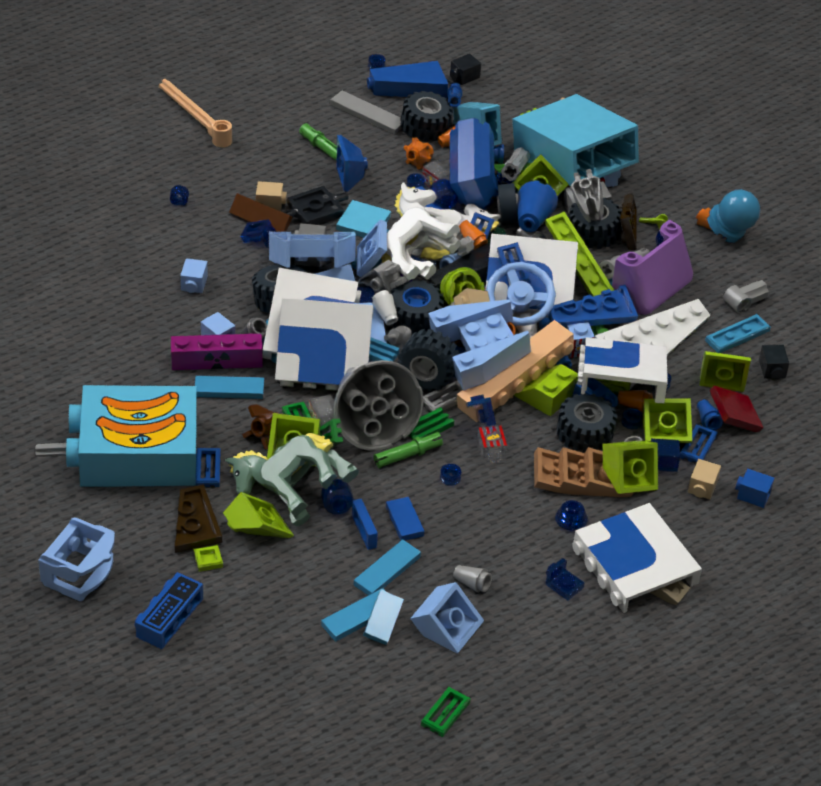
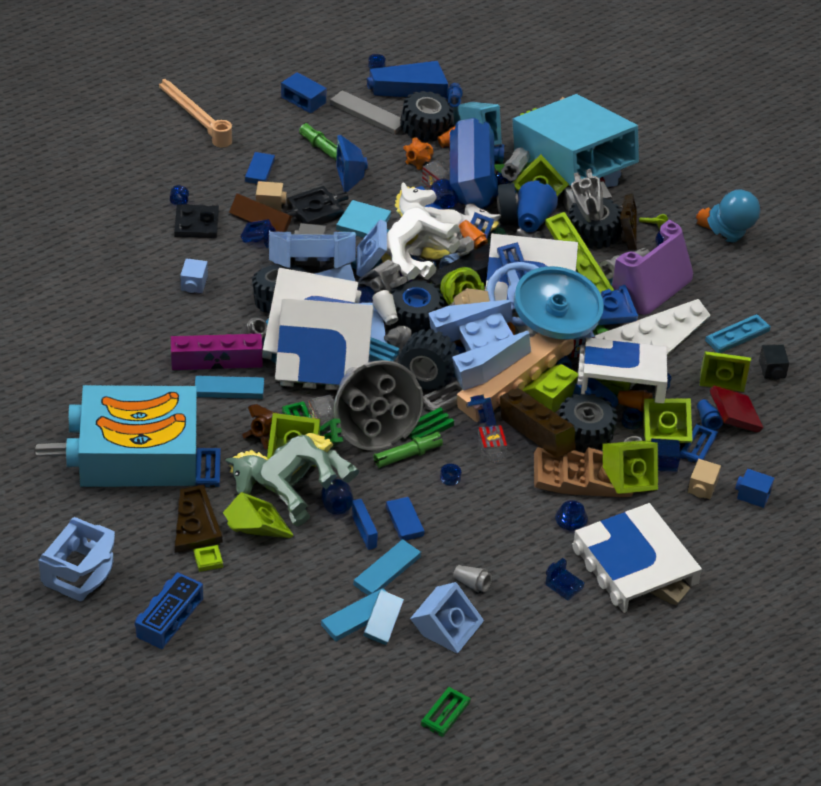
(196, 221): none -> black hinge
(217, 325): light blue brick -> none
(259, 168): none -> blue tile
(303, 92): none -> blue brick
(415, 177): clear blue bush -> none
(465, 69): black brick -> none
(537, 422): none -> dark brown brick
(558, 302): none -> dark azure dish
(743, 297): light grey piece -> none

